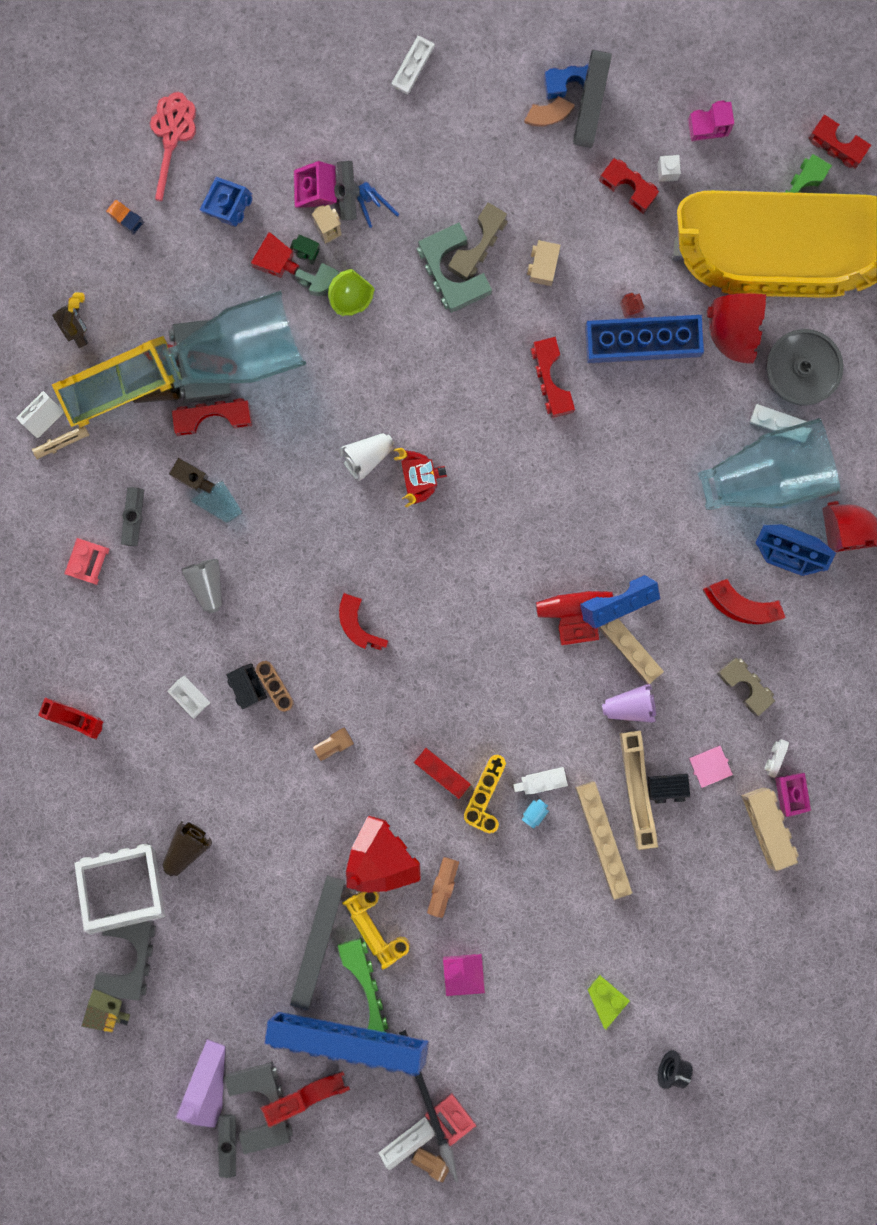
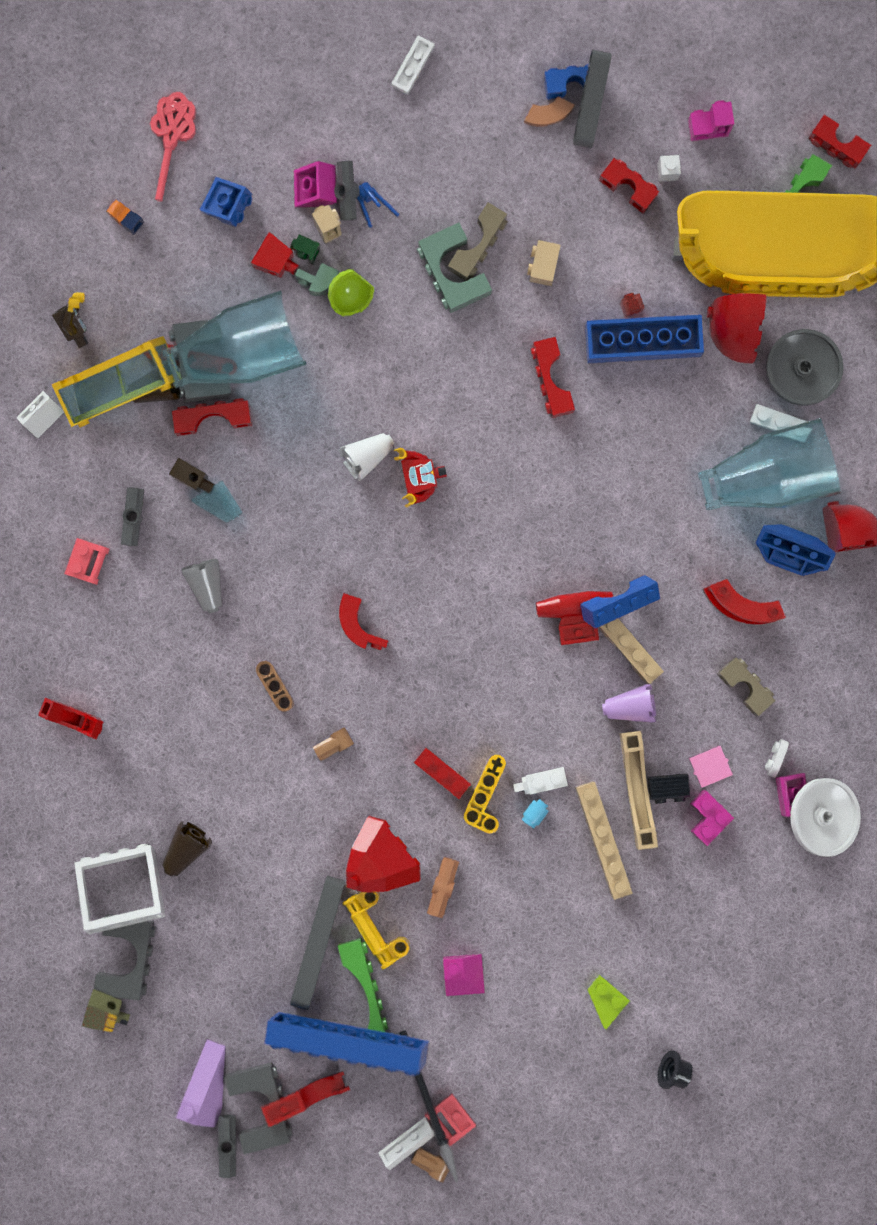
(60, 442): tan pin -> none
(188, 697): white slope -> none
(246, 686): black brick -> none
(714, 817): none -> dark pink brick
(770, 829): tan brick -> none
(825, 817): none -> white dish

